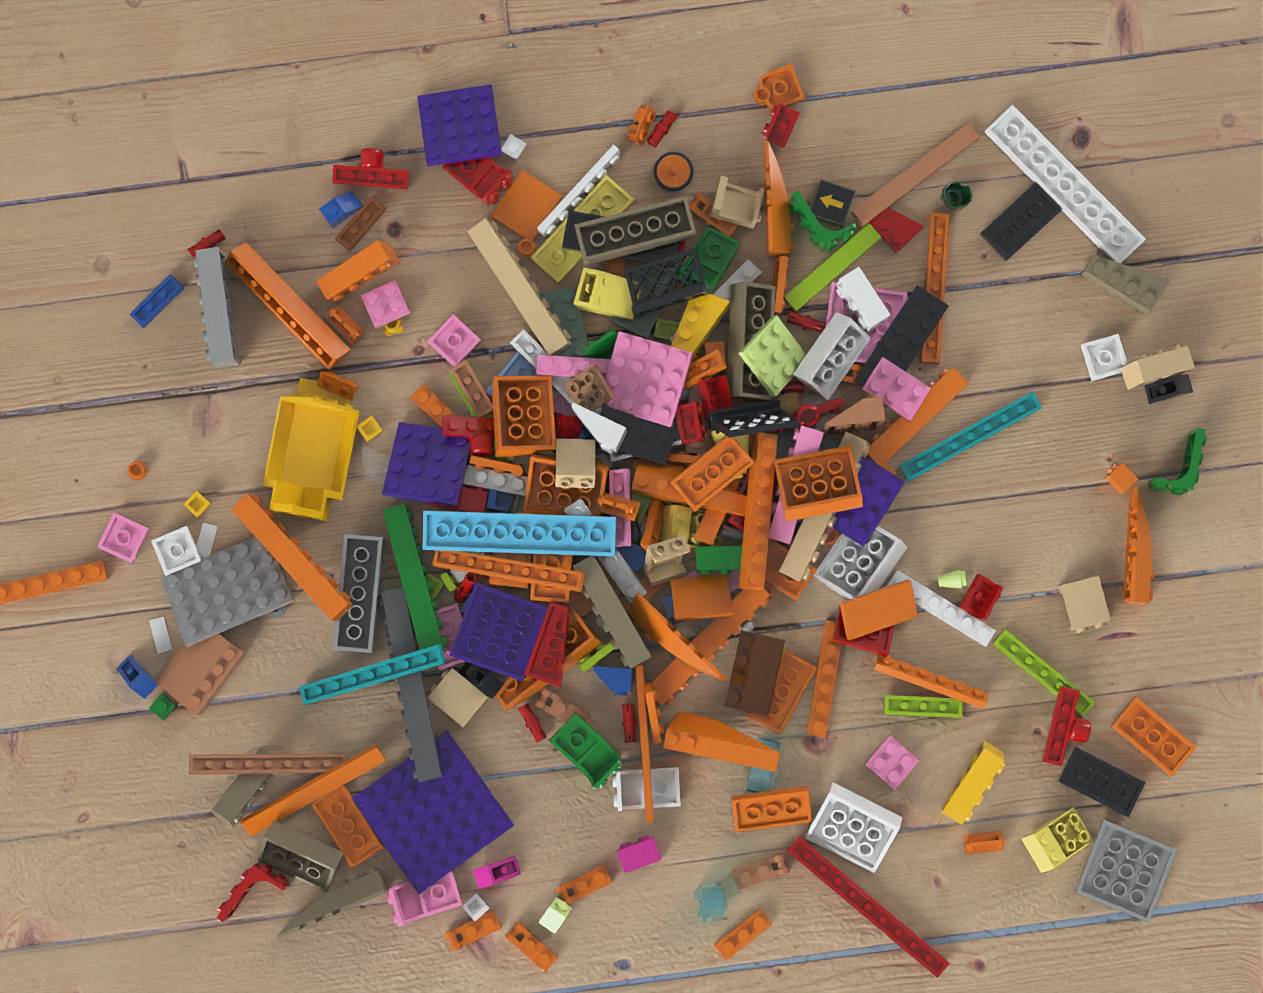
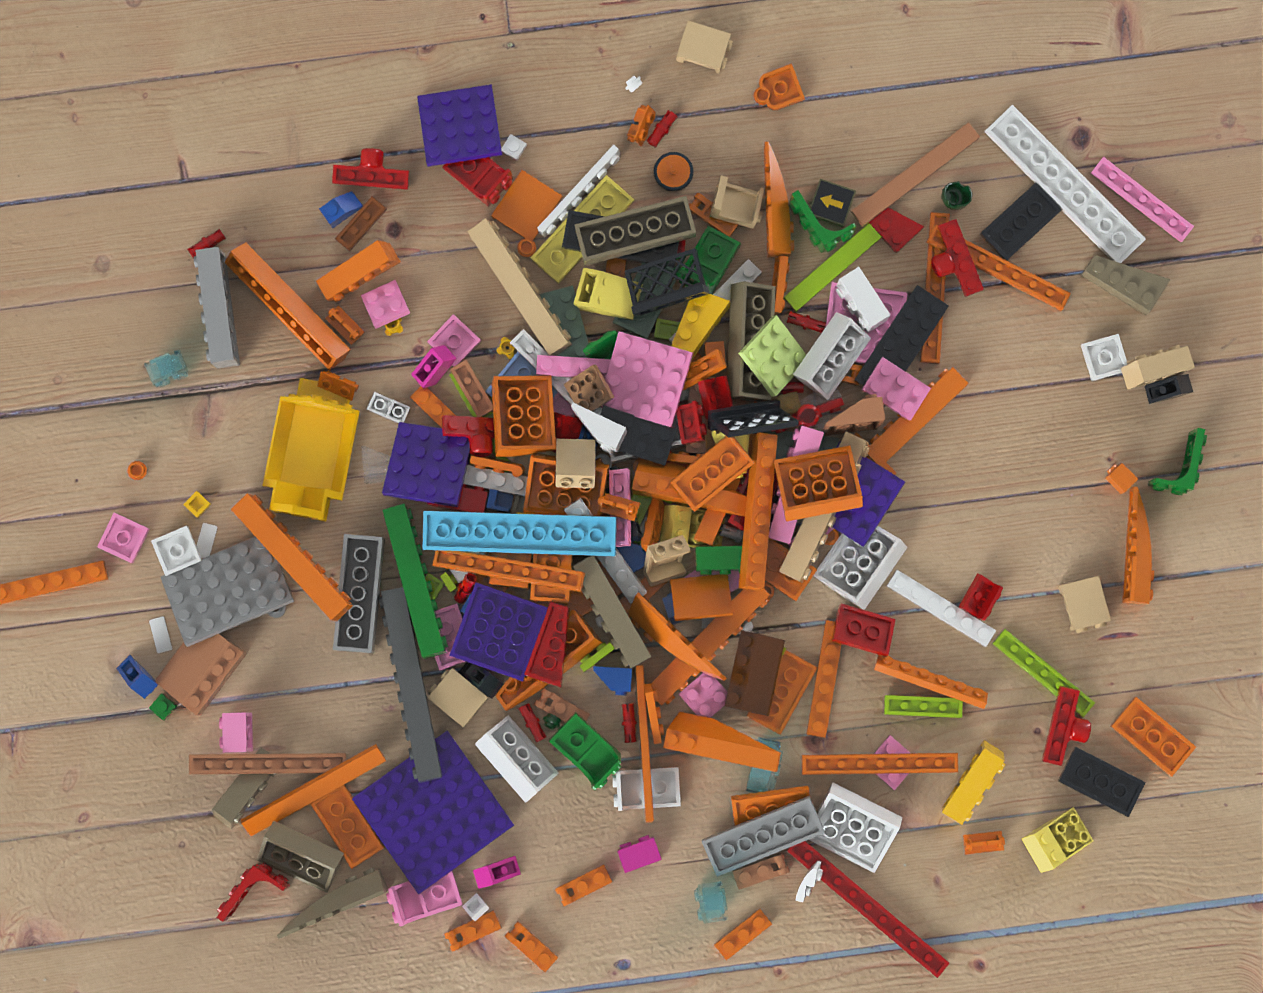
(157, 301): blue tile -> none
(165, 368): none -> clear light blue brick
(236, 732): none -> bright pink brick
(369, 428): yellow plate -> none
(372, 674): teal plate -> none
(388, 408): none -> white slope
(433, 366): none -> dark pink brick
(502, 349): none -> yellow plate
(516, 758): none -> white slope
(551, 721): none -> dark green plate
(555, 915): yellowish green brick -> none
(633, 83): none -> white plate
(704, 46): none -> tan panel
(704, 695): none -> bright pink plate
(763, 836): none -> light grey plate
(781, 125): red bracket -> none
(813, 875): none -> white slope
(878, 609): orange tile -> none
(880, 763): none -> orange tile
(953, 579): yellowish green cone -> none
(956, 259): none -> red plate
(970, 436): teal plate -> none
(1009, 273): none -> orange tile
(1125, 870): light grey plate -> none
(1142, 199): none -> bright pink plate

